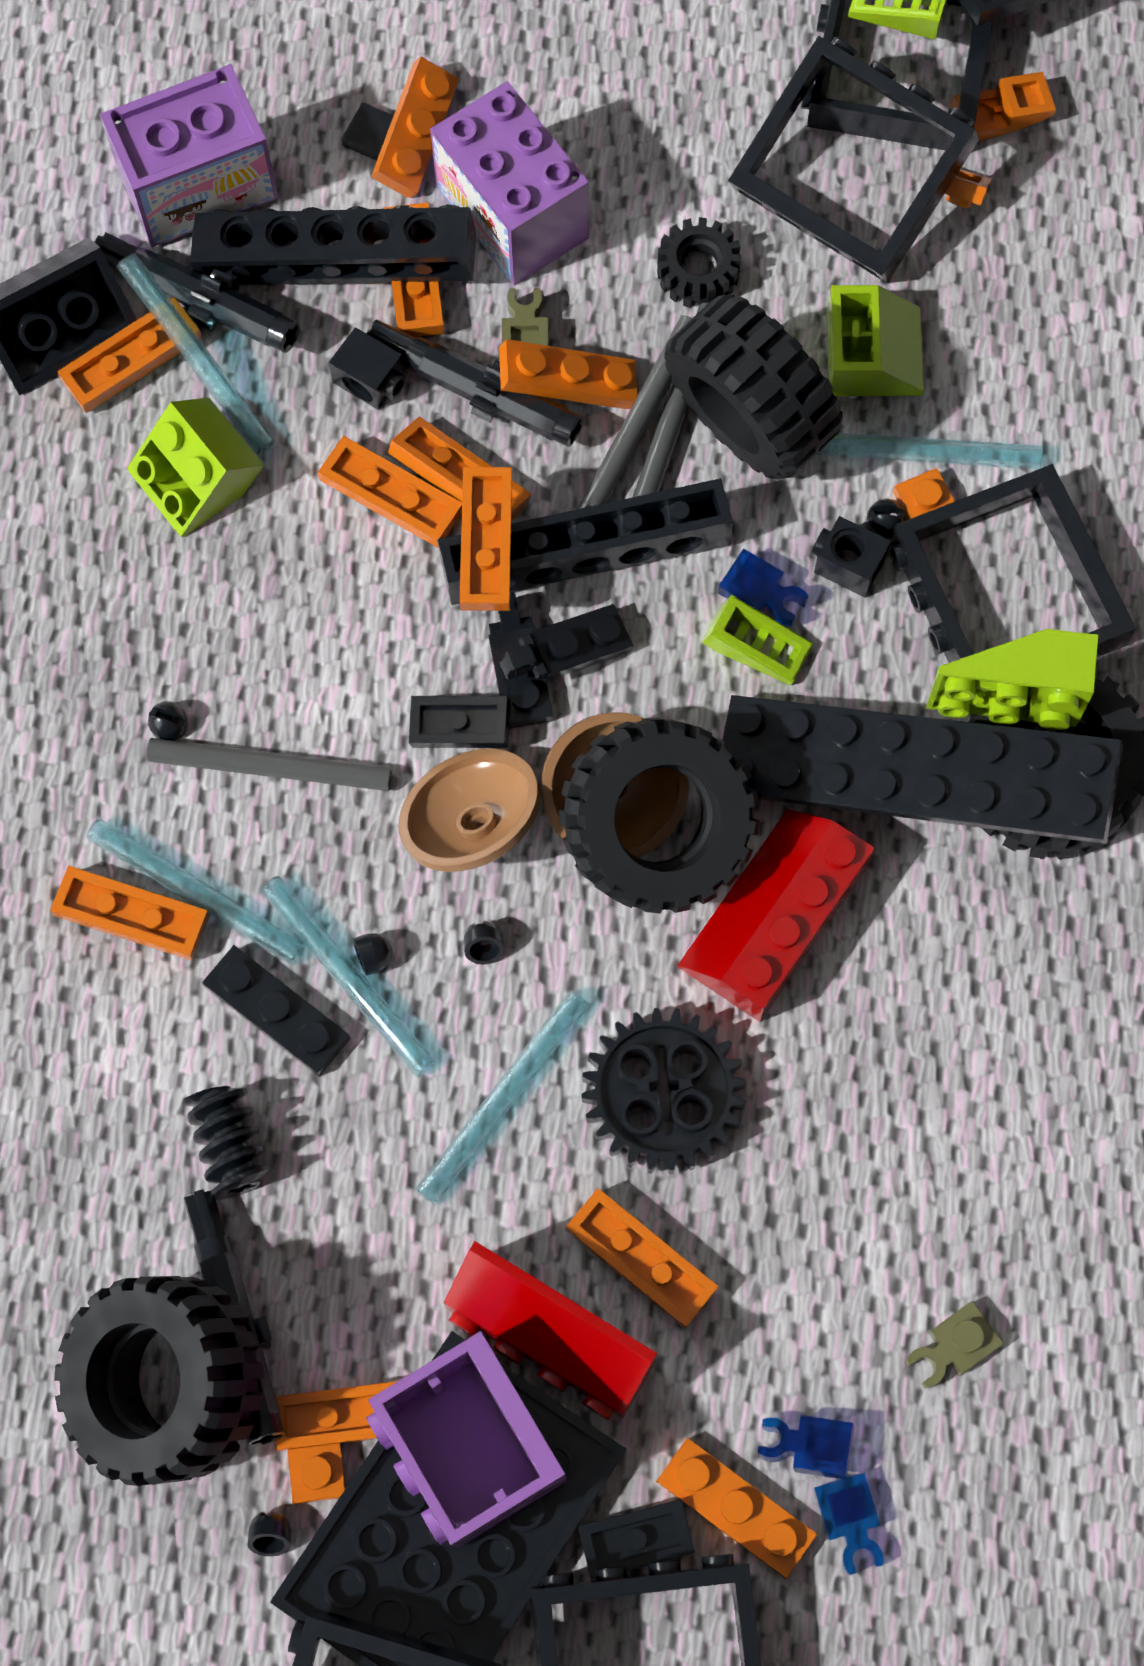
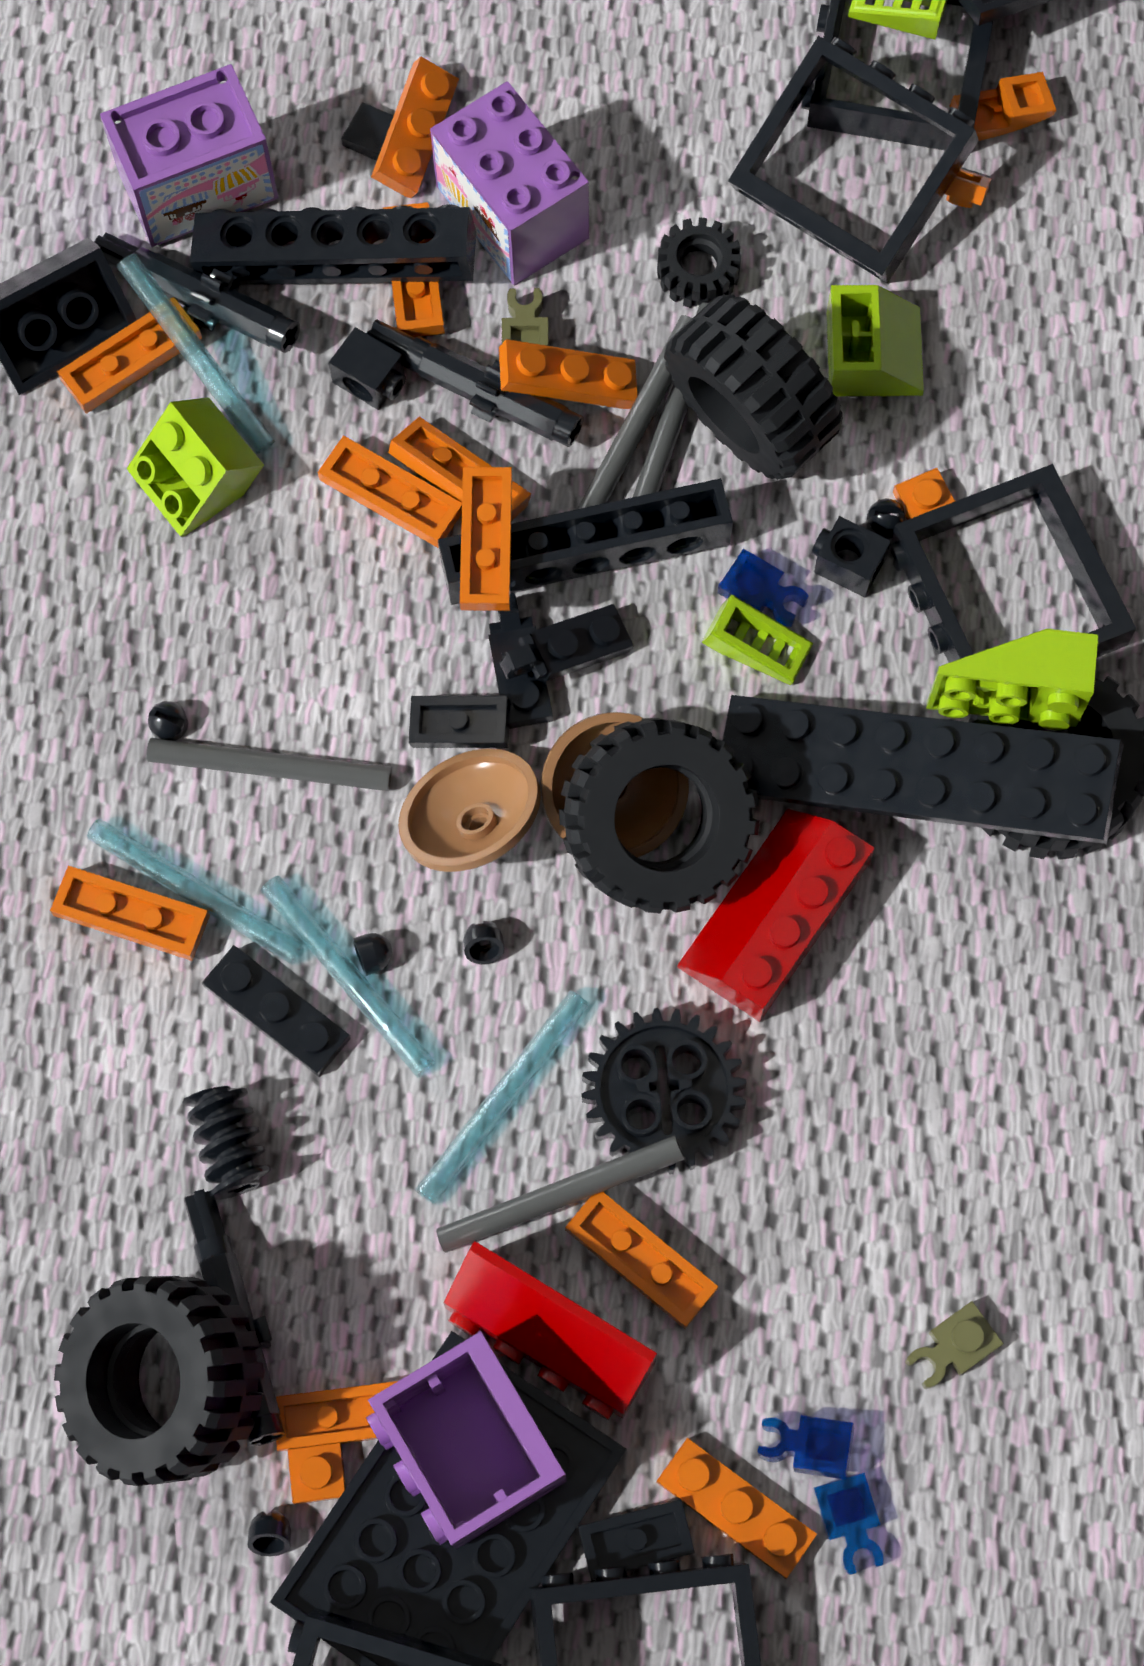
(560, 1194): none -> dark grey piece
(934, 451): clear light blue piece -> none

